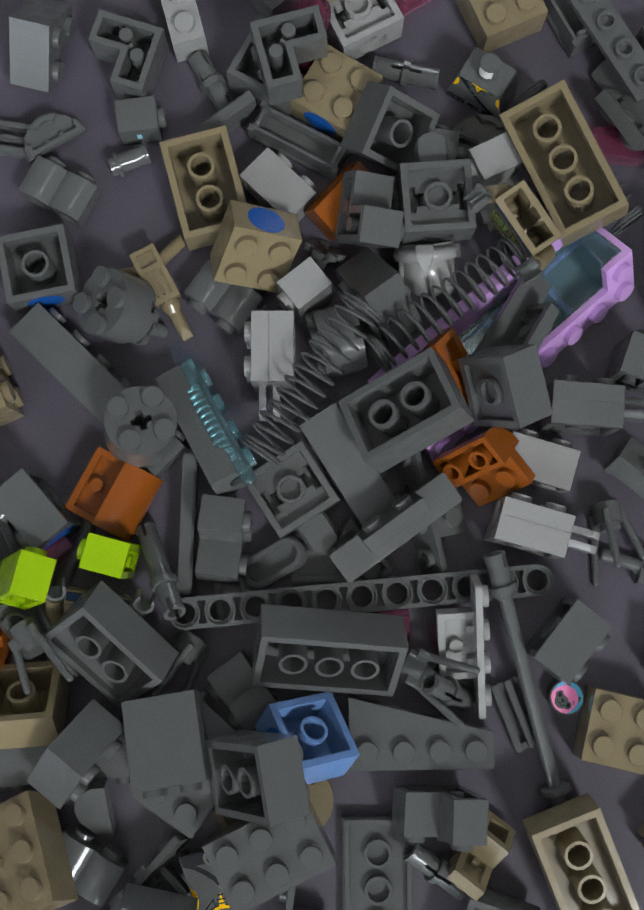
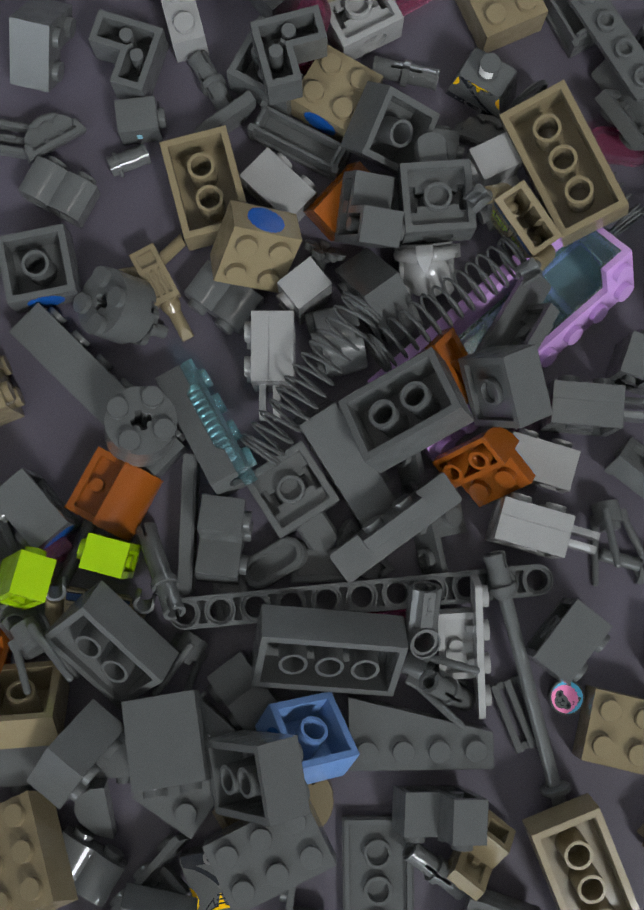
(423, 617): none -> dark grey piece

